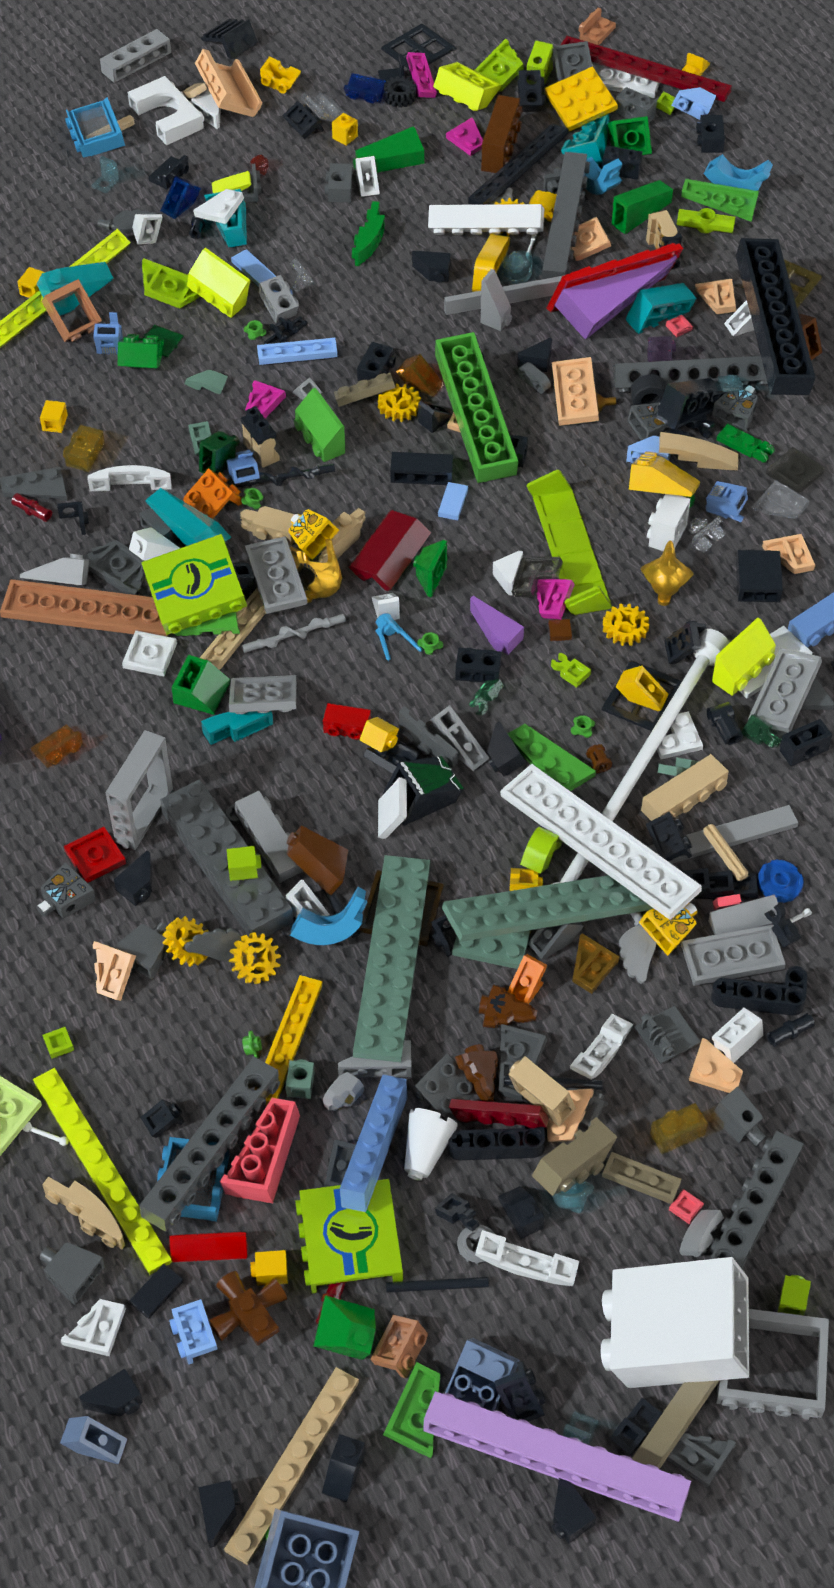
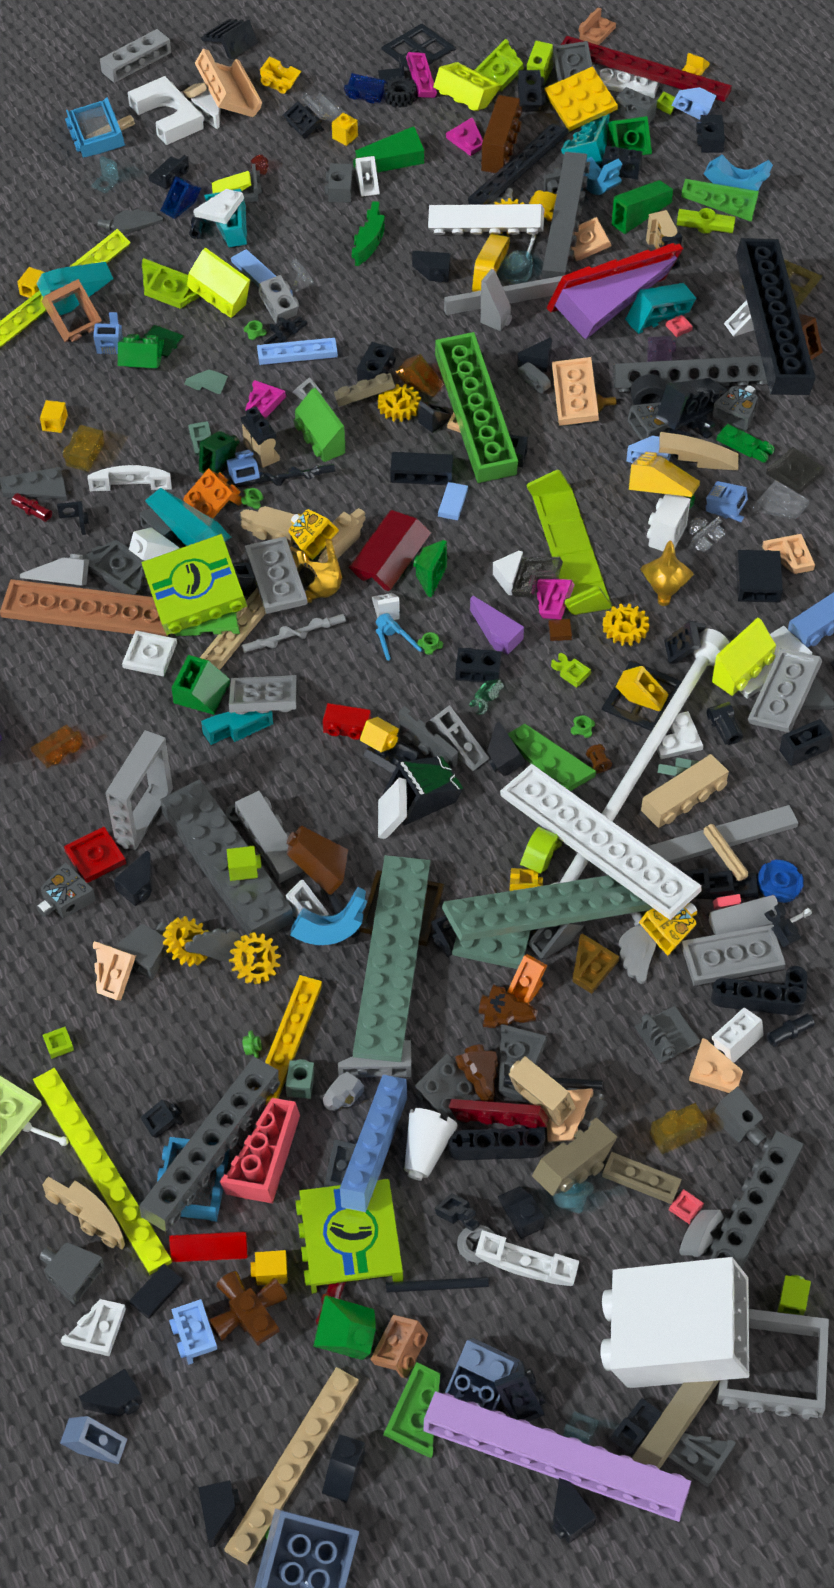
(146, 227): white slope -> none
(603, 1048): white slope -> none
(668, 837): black bracket -> none
(718, 295): light nougat wing -> none
(730, 383): clear light blue bracket -> none
(758, 731): clear green plate -> none

